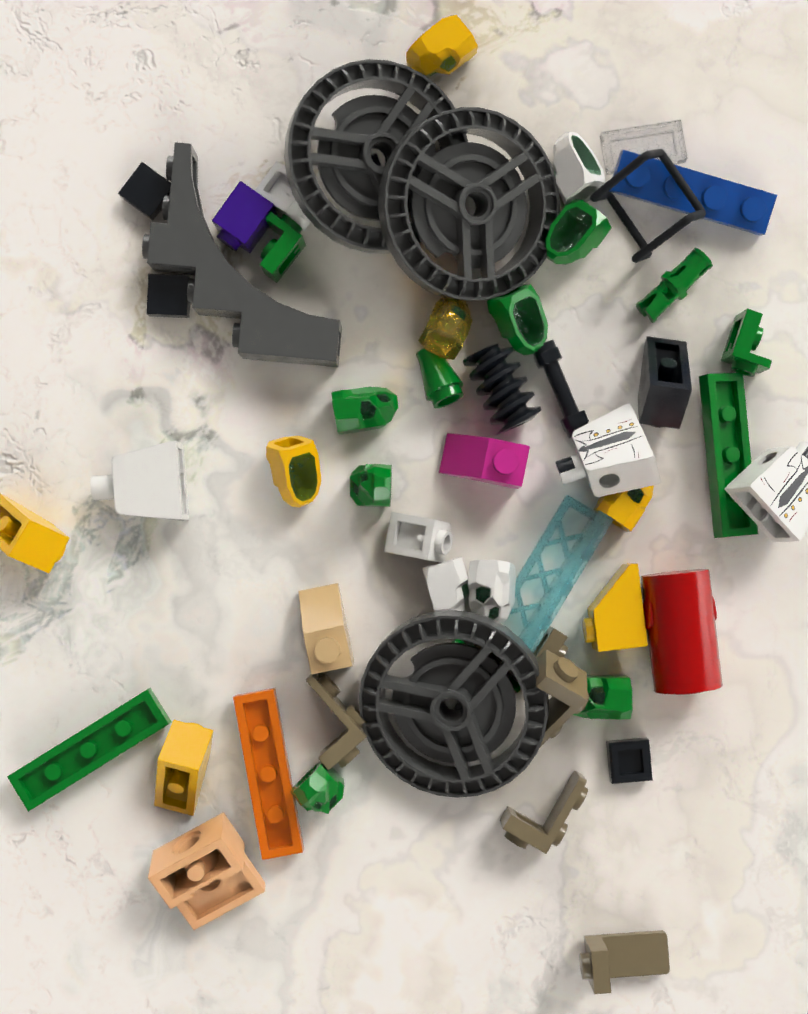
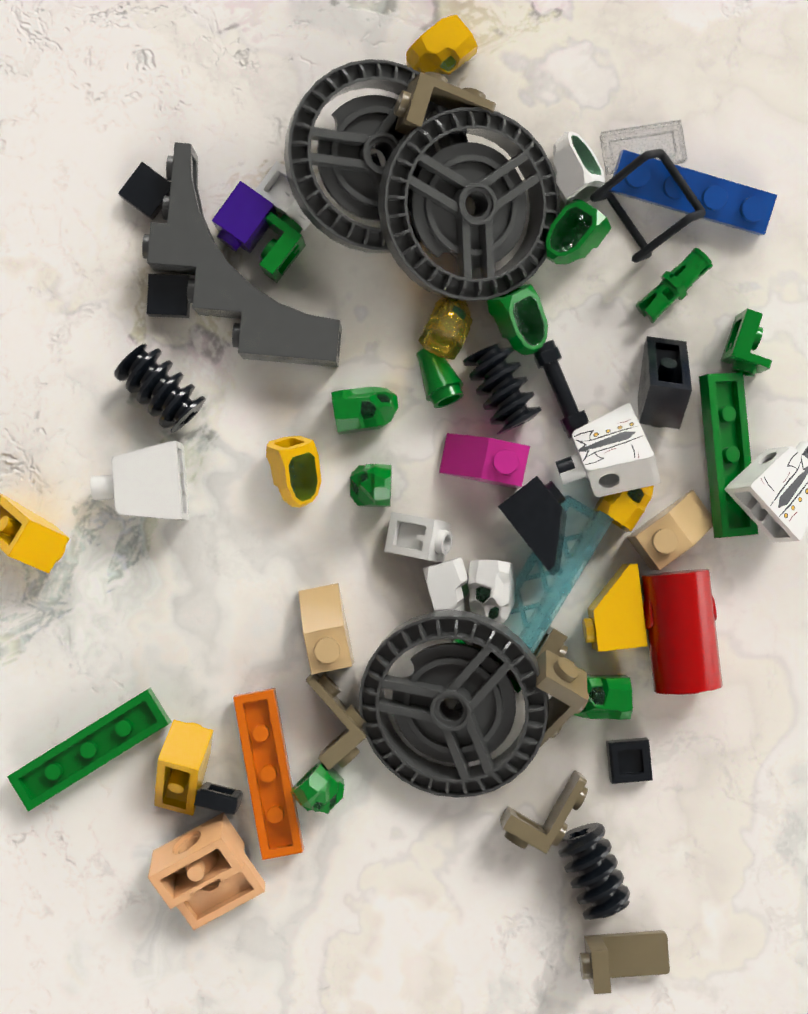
(158, 388): none -> black piece
(218, 798): none -> black tile
(434, 87): none -> dark tan bracket
(539, 520): none -> black slope
(595, 870): none -> black piece
(672, 531): none -> tan slope

